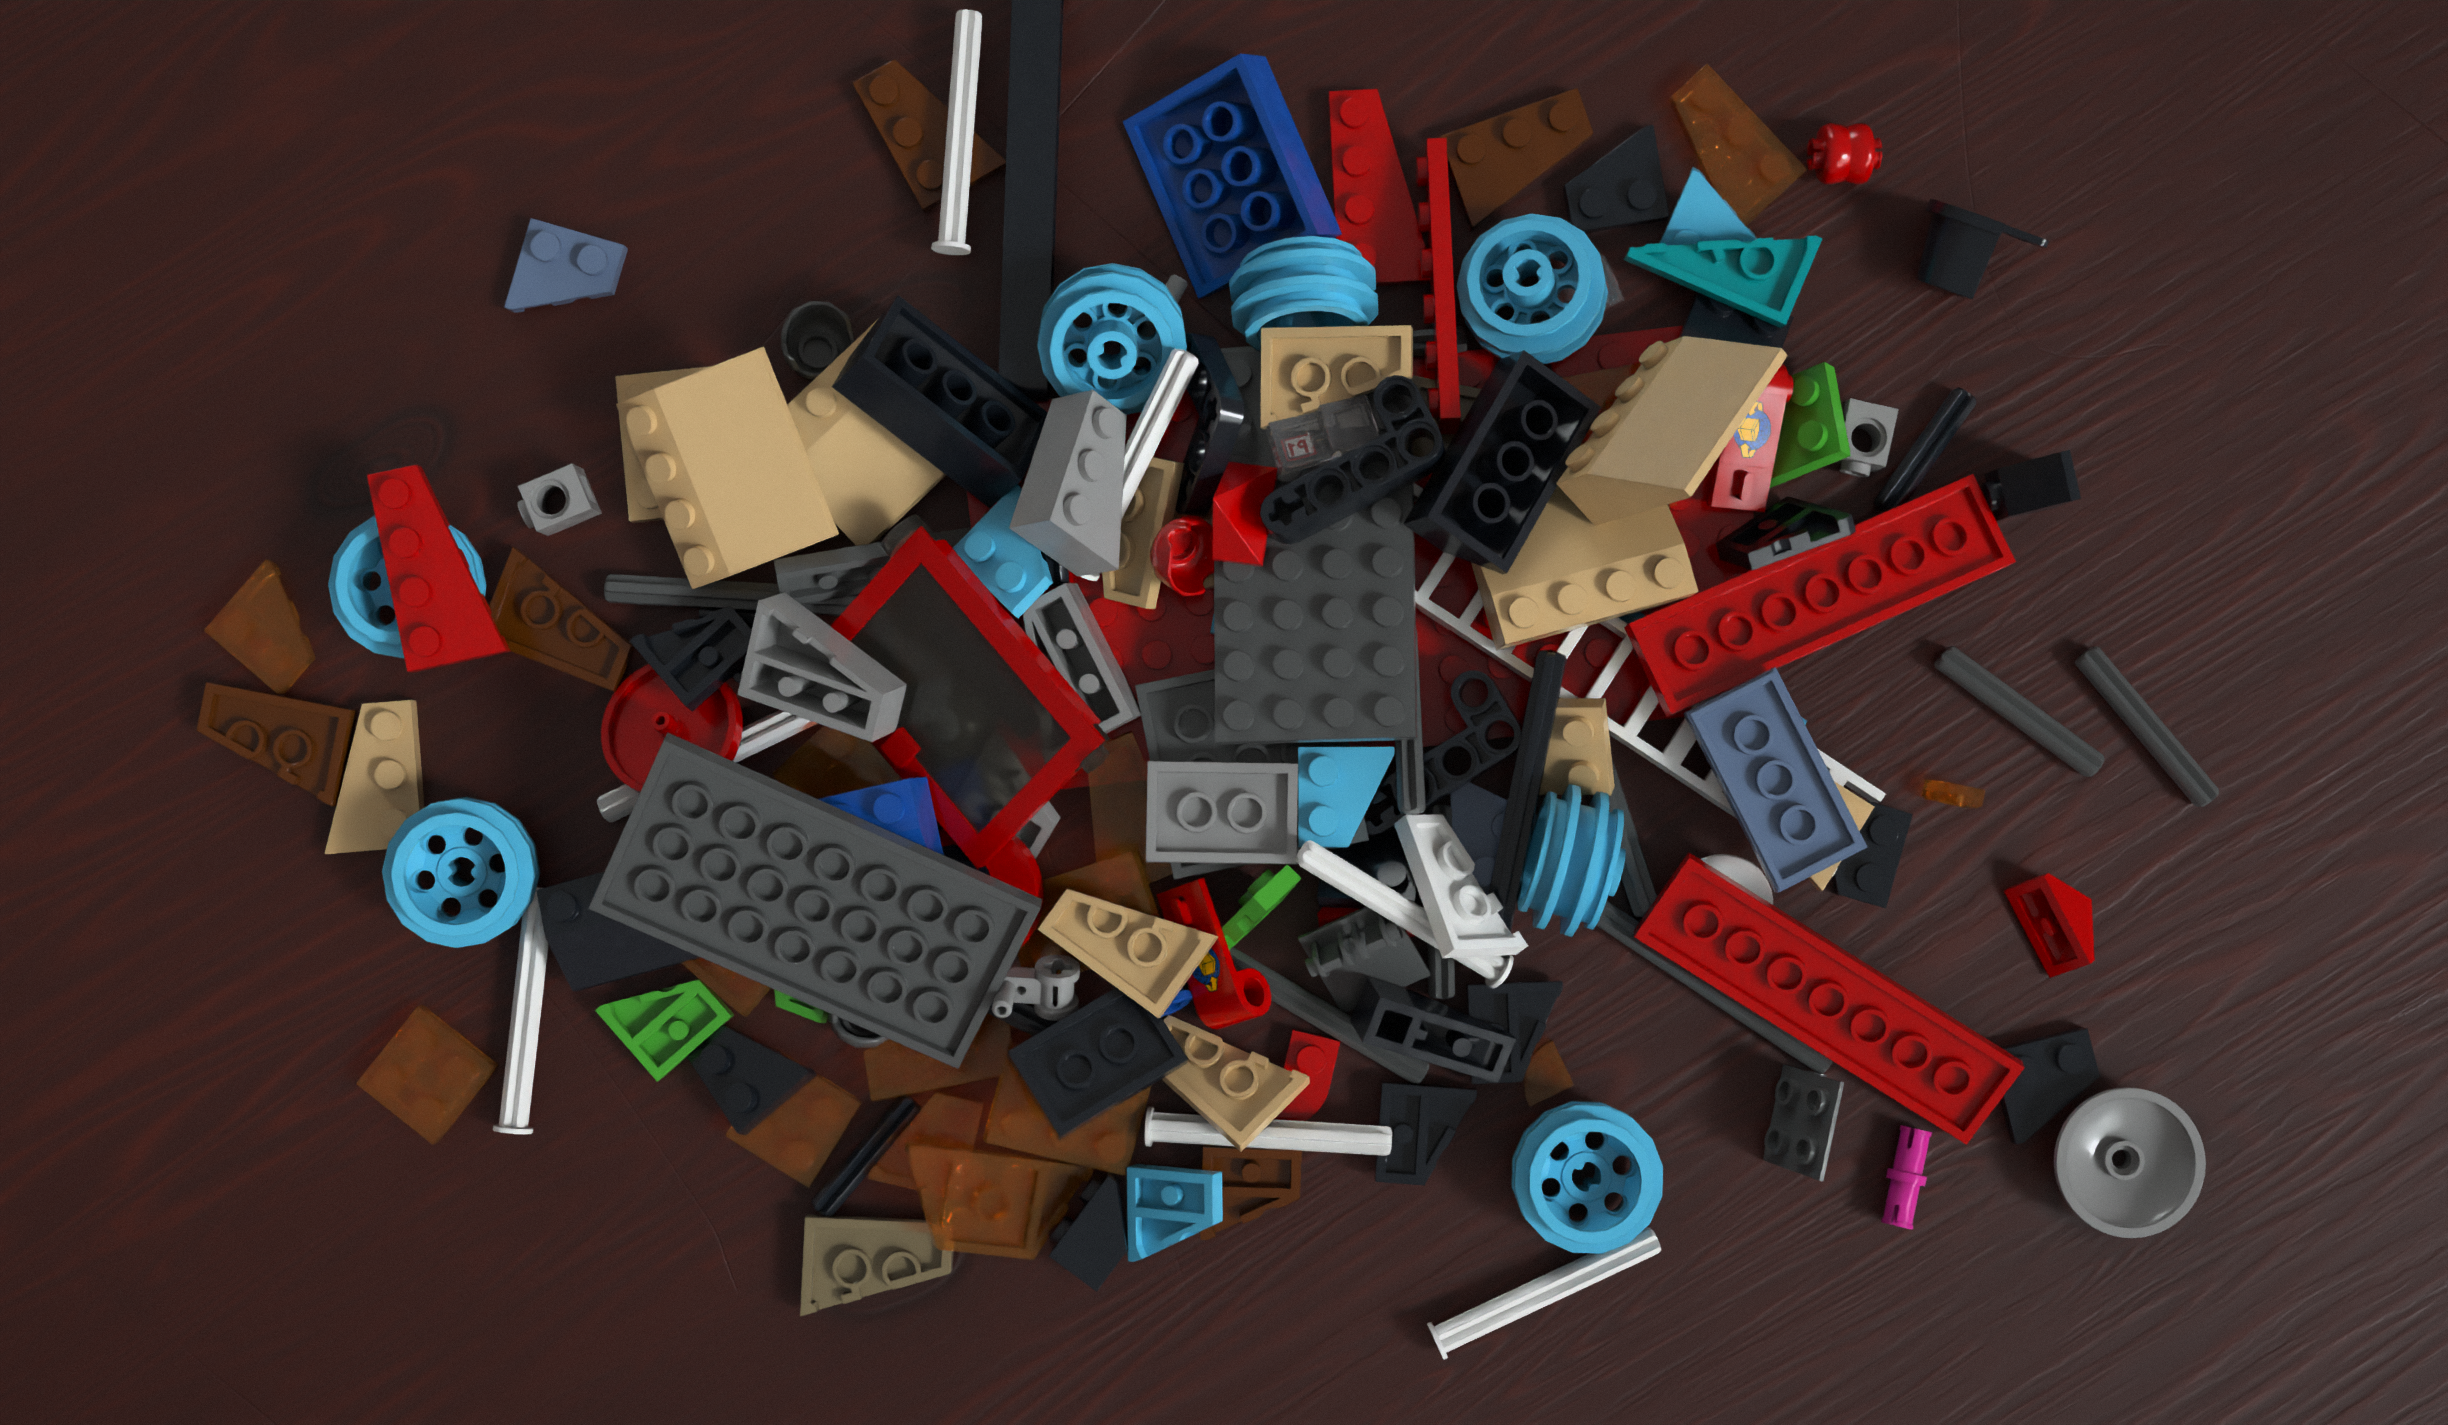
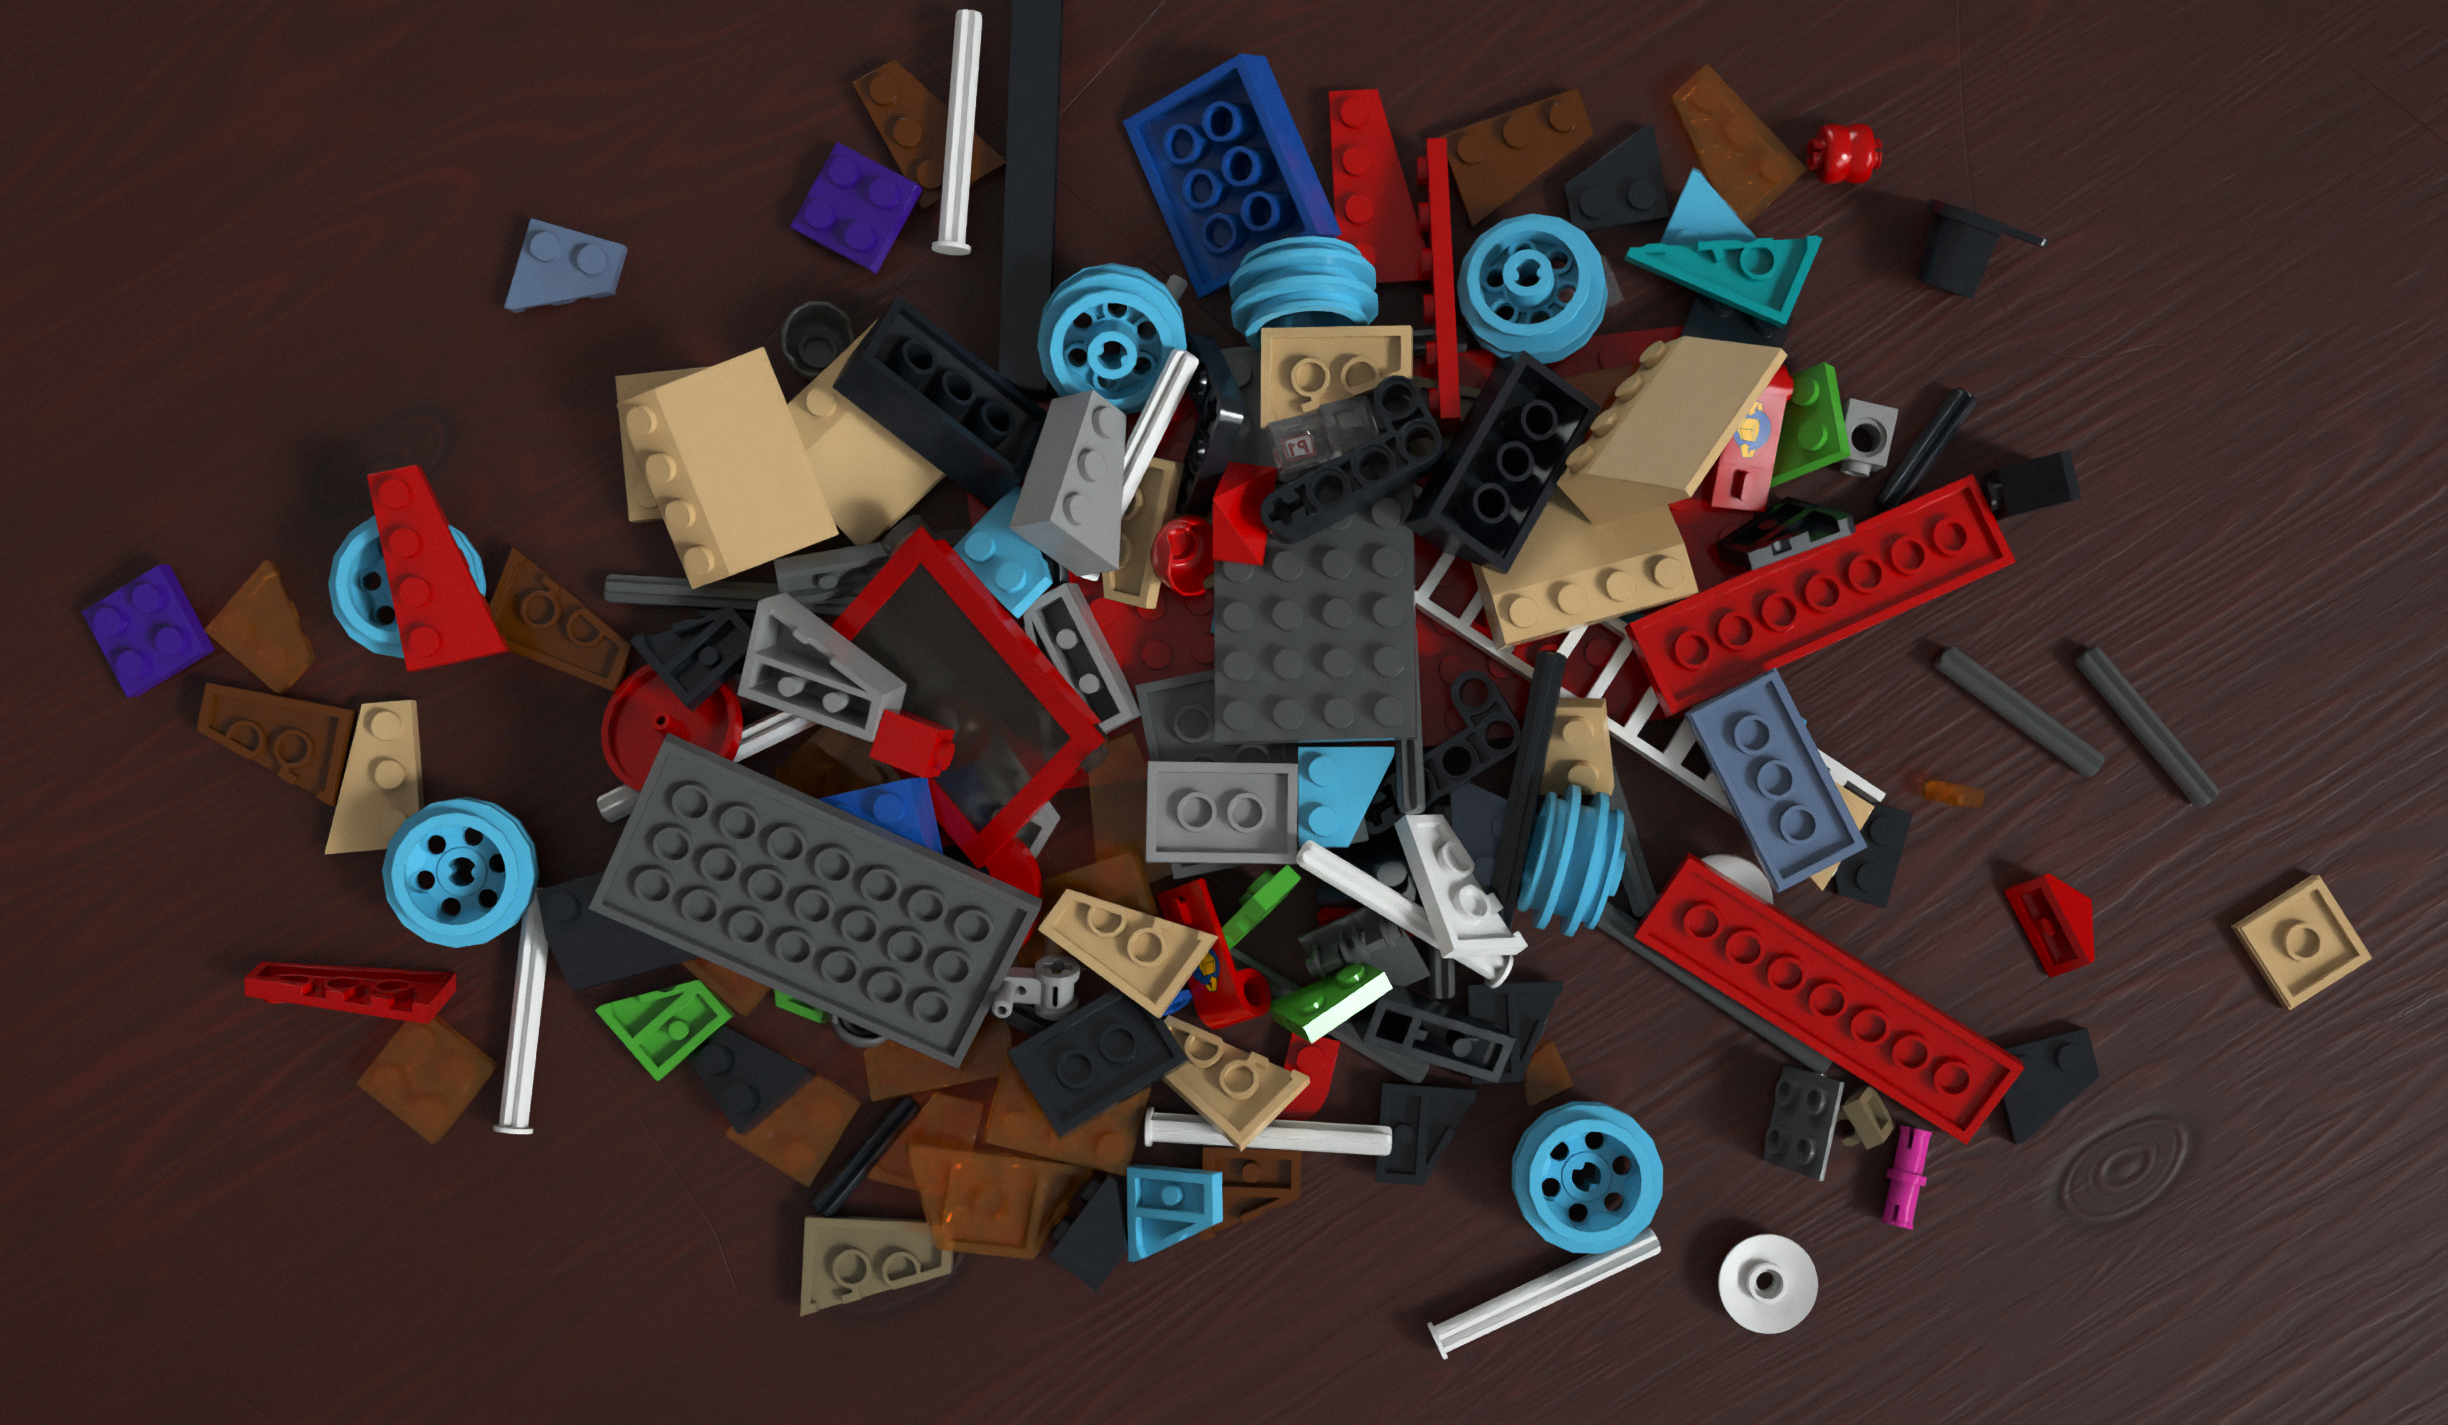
(148, 630): none -> dark purple plate
(360, 990): none -> red wing
(579, 503): light grey brick -> none
(856, 208): none -> dark purple plate
(913, 743): none -> red brick
(1330, 1001): none -> bright green wing
(1787, 1298): none -> white dish
(1867, 1116): none -> dark tan tile
(2160, 1167): light grey dish -> none
(2301, 942): none -> tan tile

